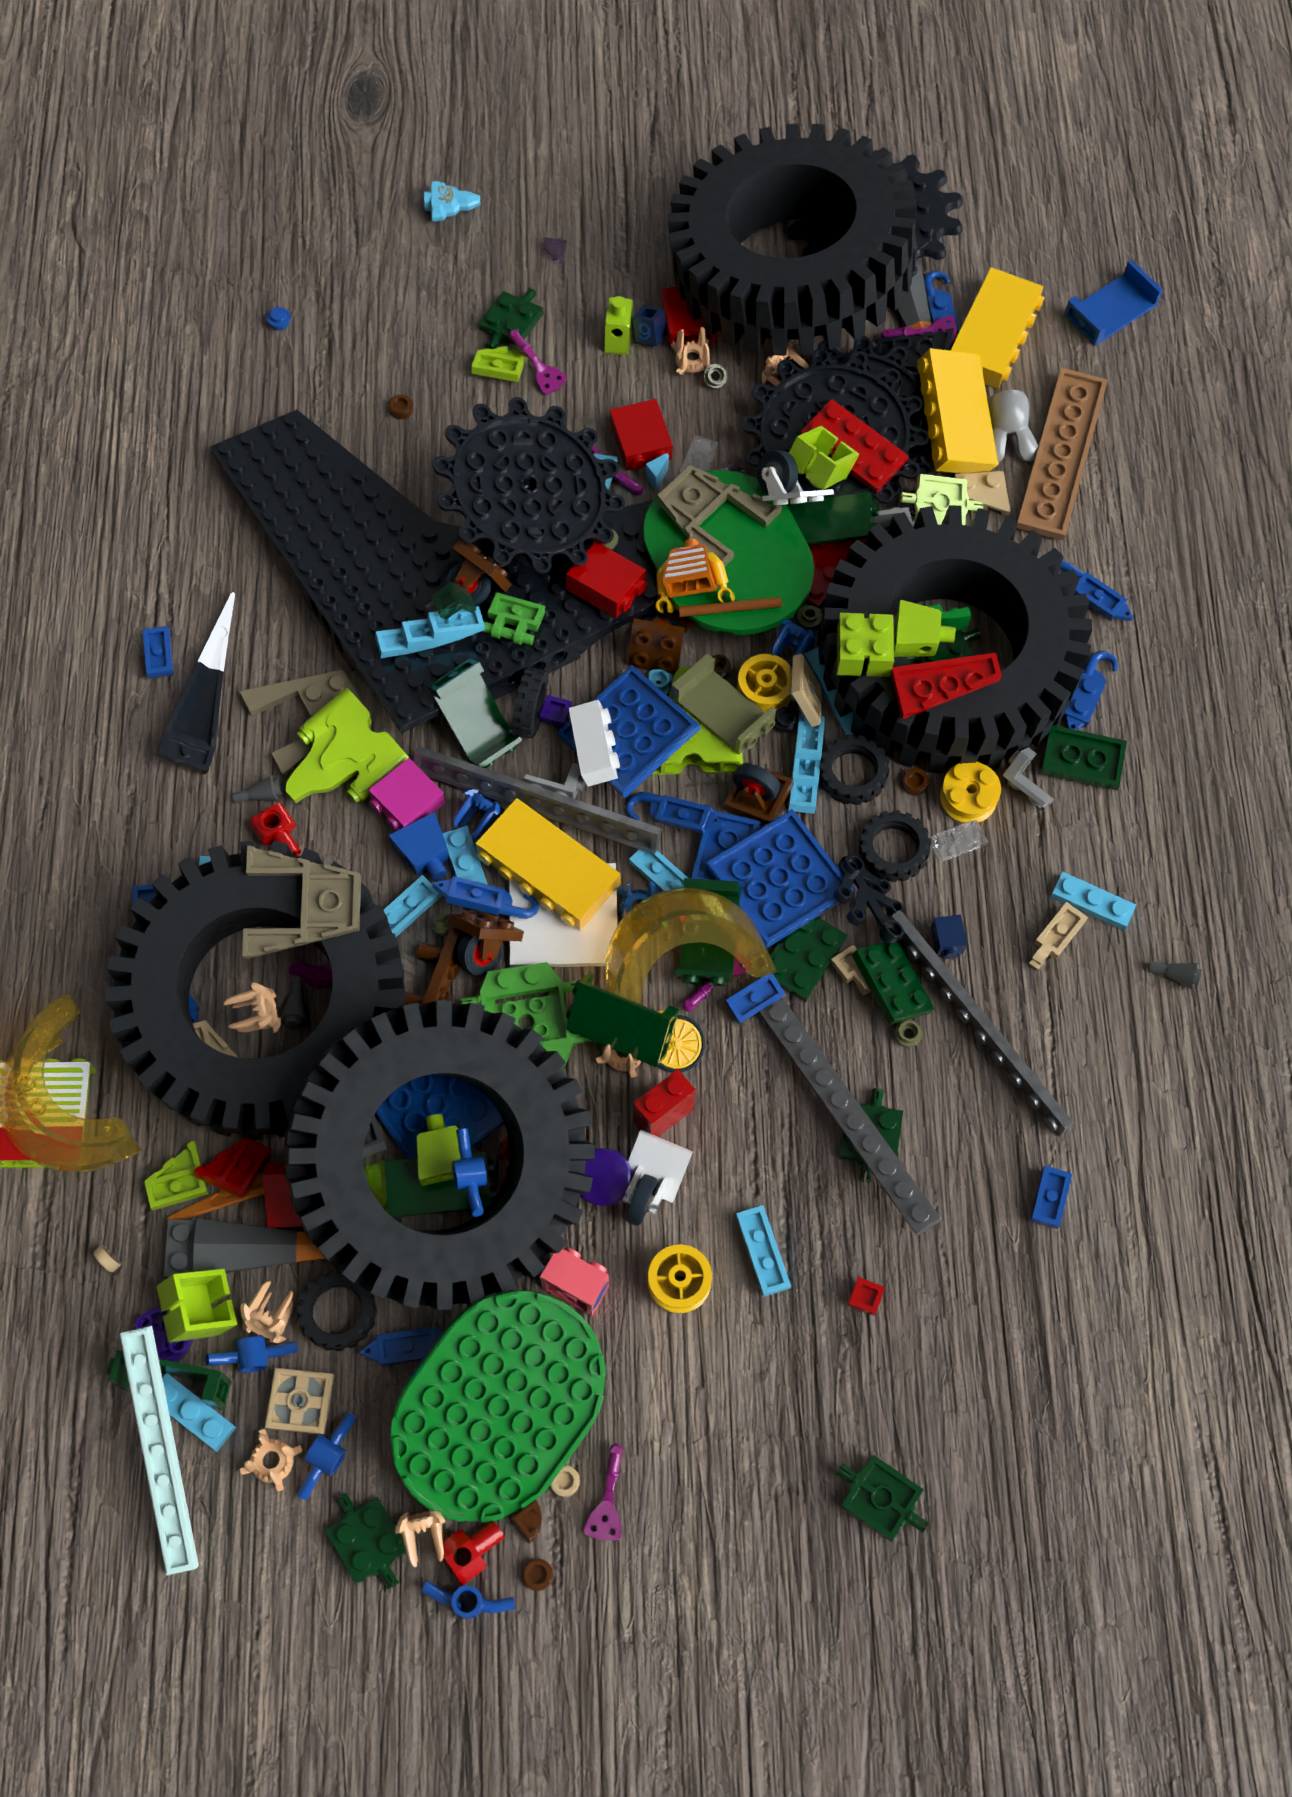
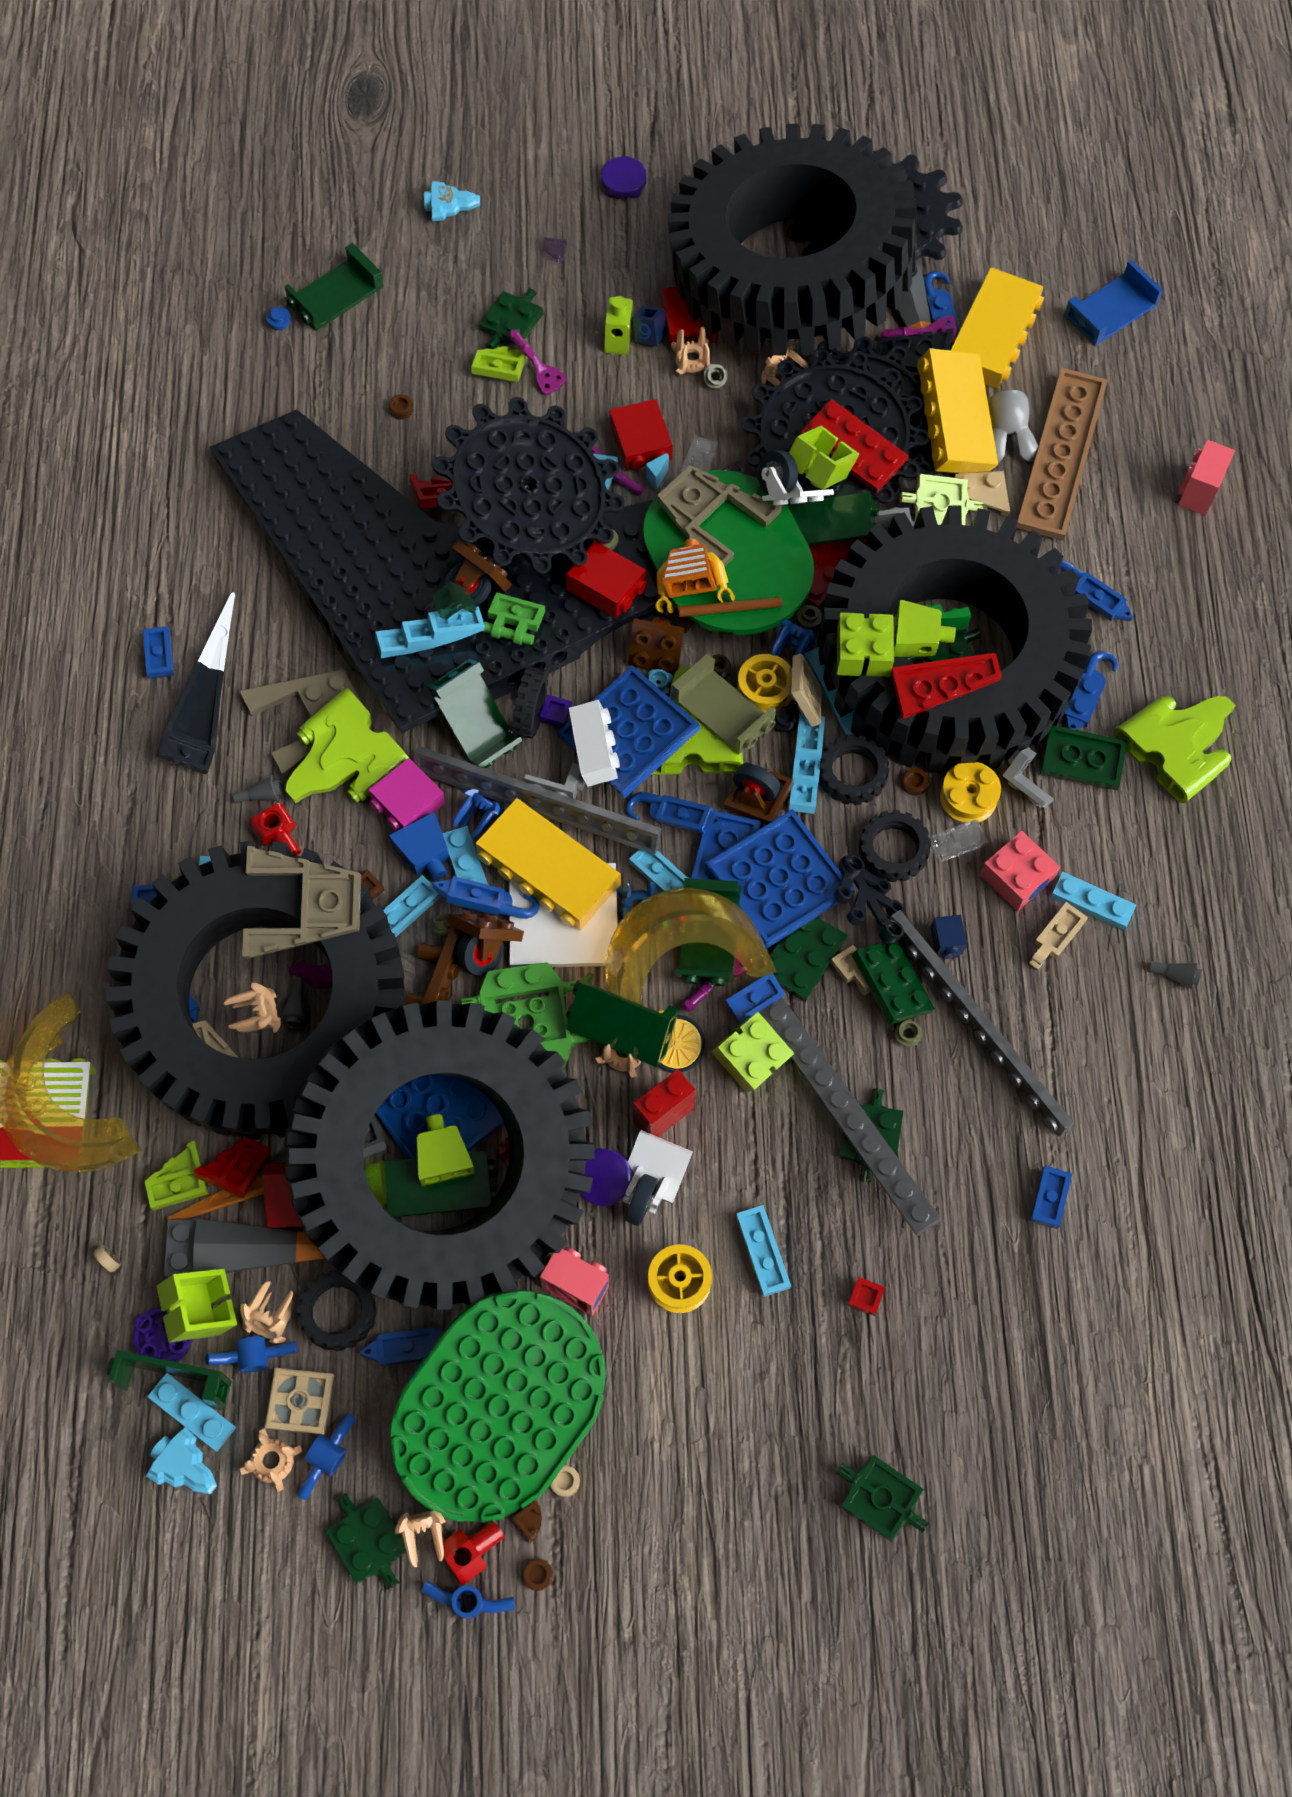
(159, 1450): light aqua tile -> none
(180, 1464): none -> medium azure rock
(336, 290): none -> dark green panel
(373, 885): none -> reddish brown tile
(428, 492): none -> red wing
(469, 1172): blue piece -> none
(607, 1506): magenta piece -> none
(623, 177): none -> dark purple tile
(753, 1053): none -> lime piece
(1019, 871): none -> coral brick
(1177, 742): none -> lime rock
(1205, 476): none -> coral brick

